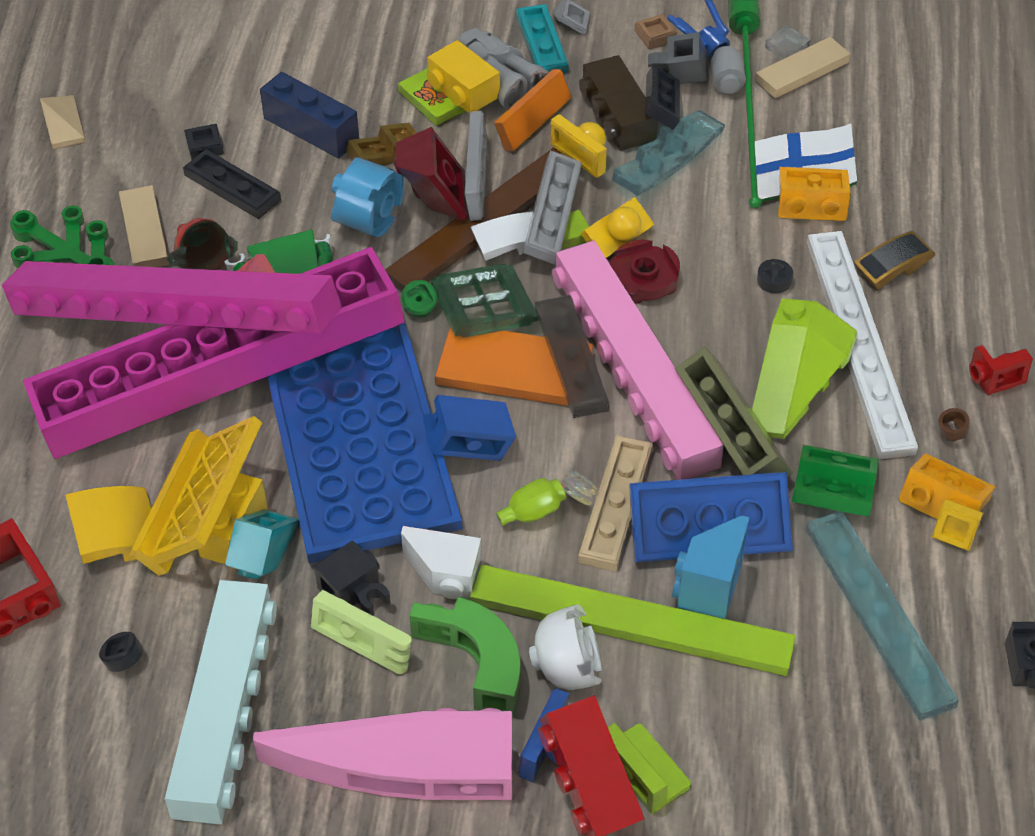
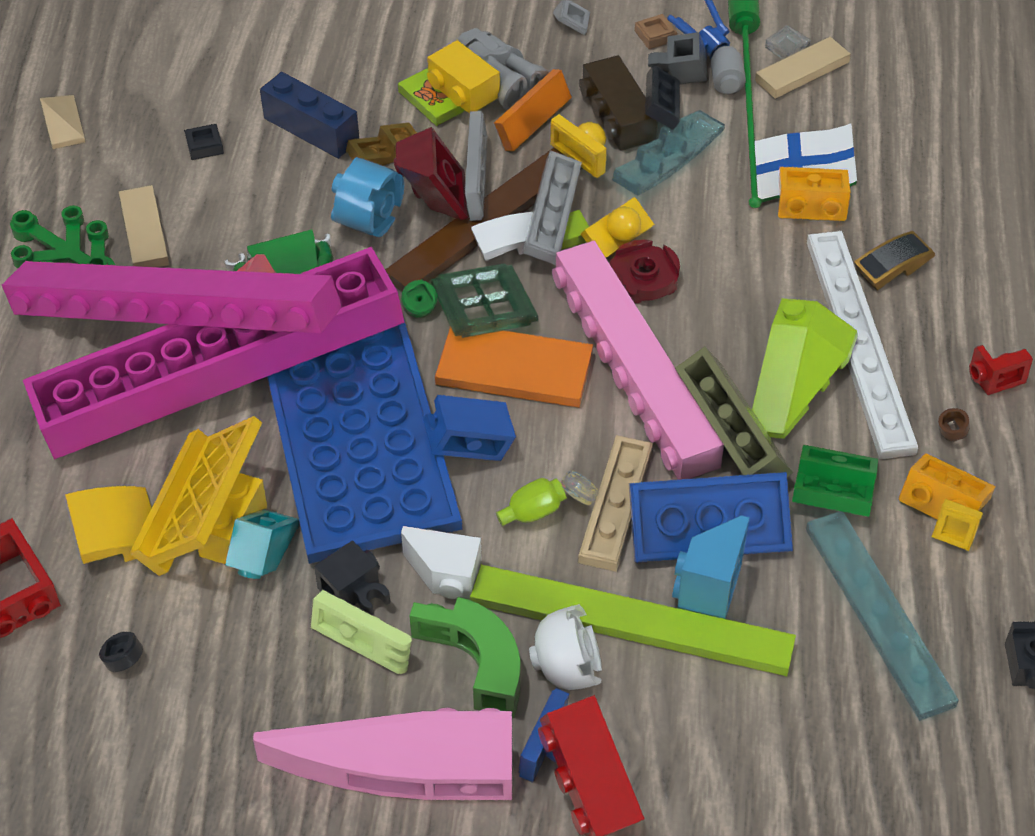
(202, 245): hat -> none
(220, 703): light aqua brick -> none
(232, 183): black tile -> none
(541, 38): teal tile -> none
(572, 357): clear smoke tile -> none
(649, 768): lime panel -> none
(775, 276): black tile -> none

